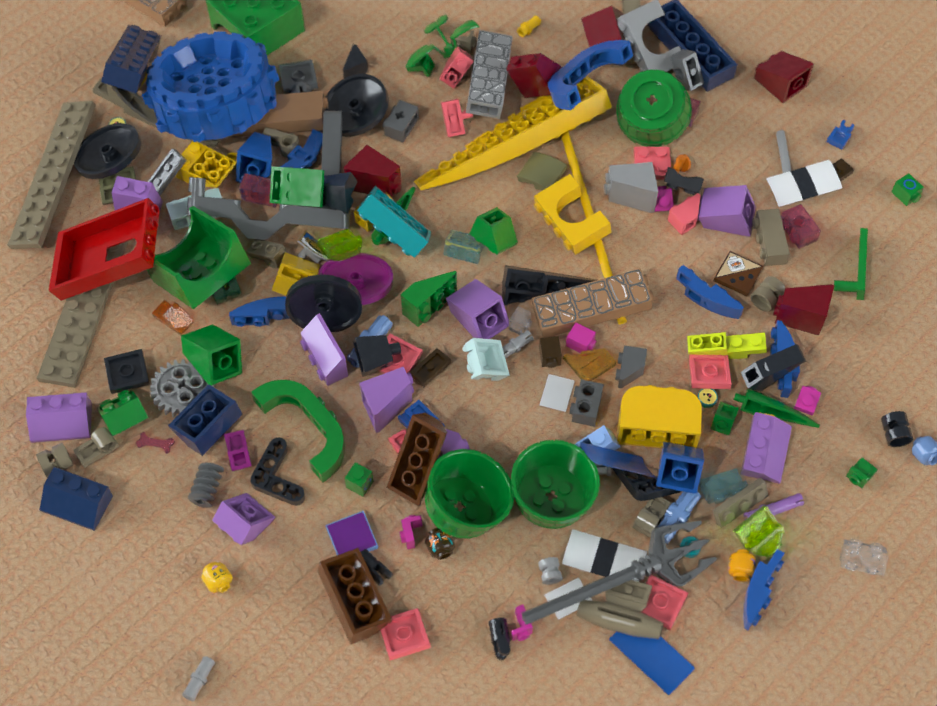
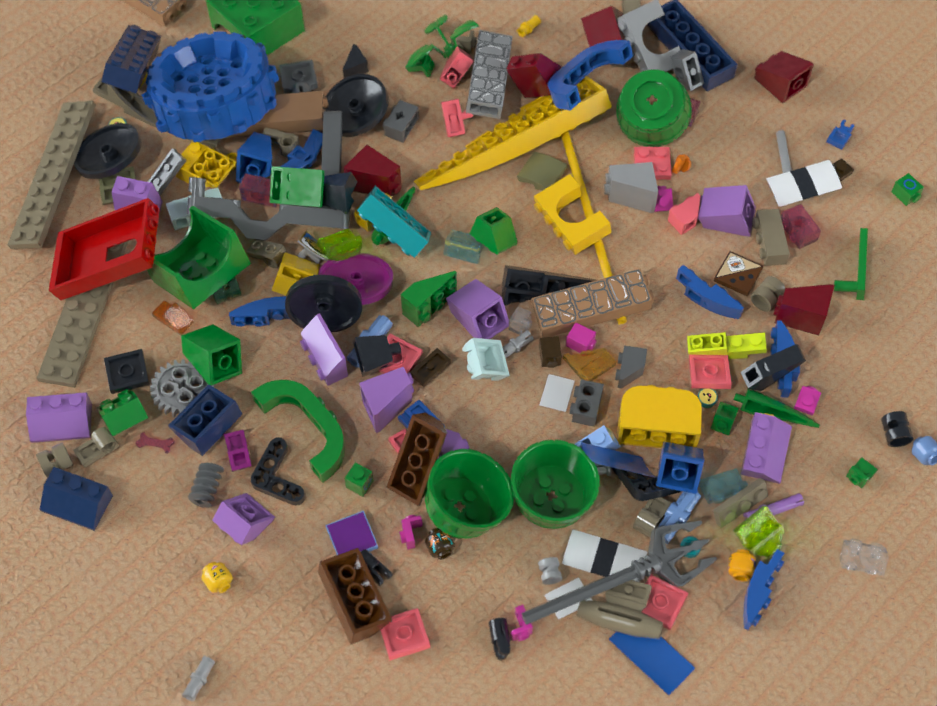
(690, 184): black brick -> none

